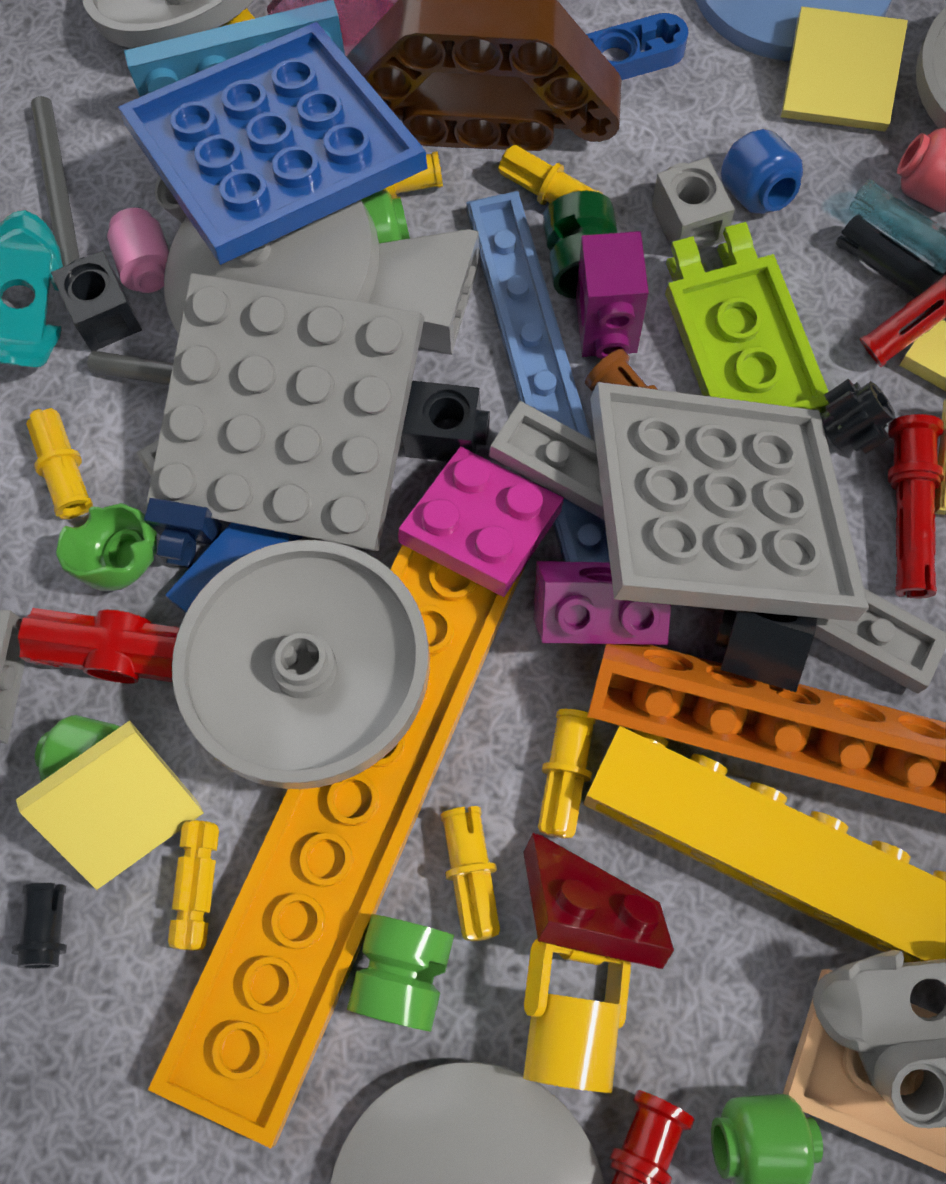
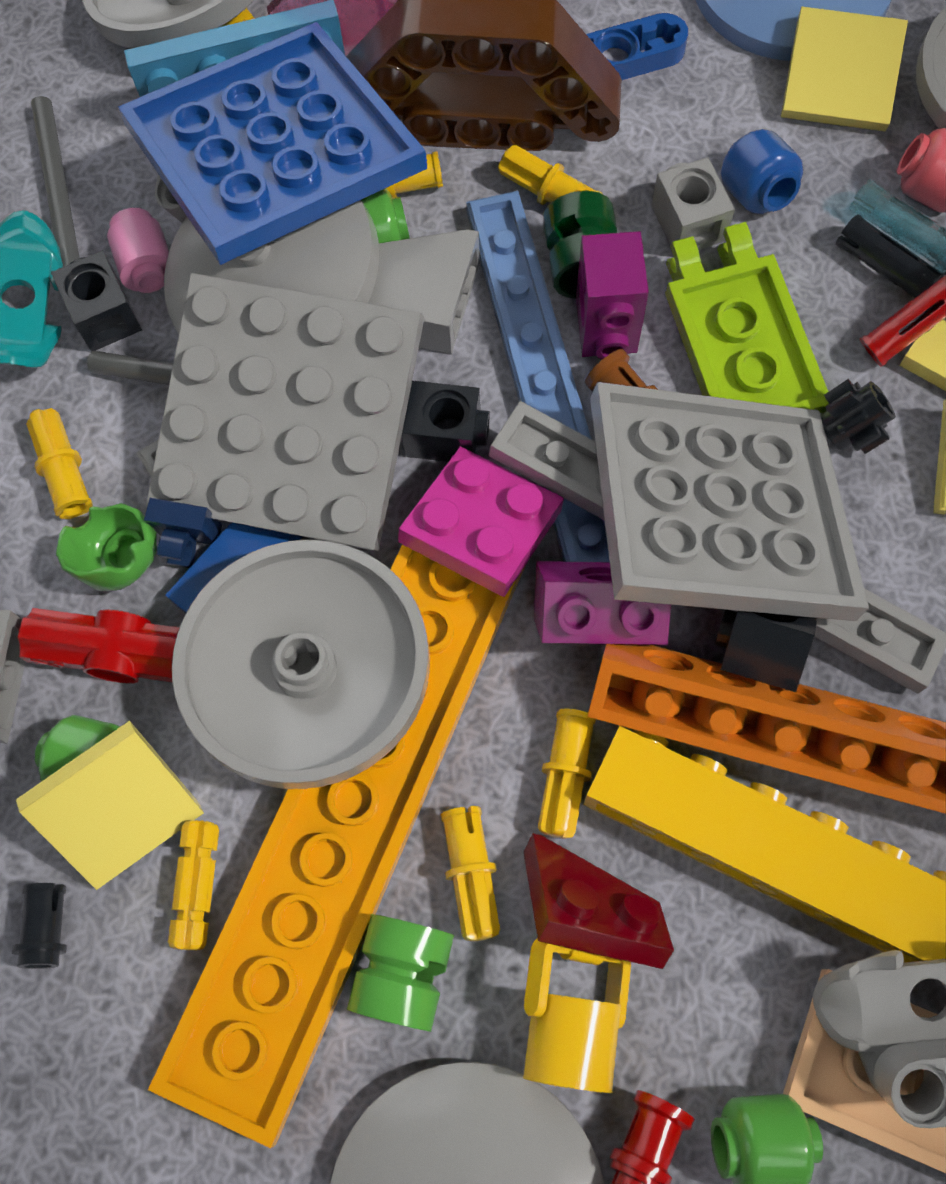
(915, 481): red pin -> none

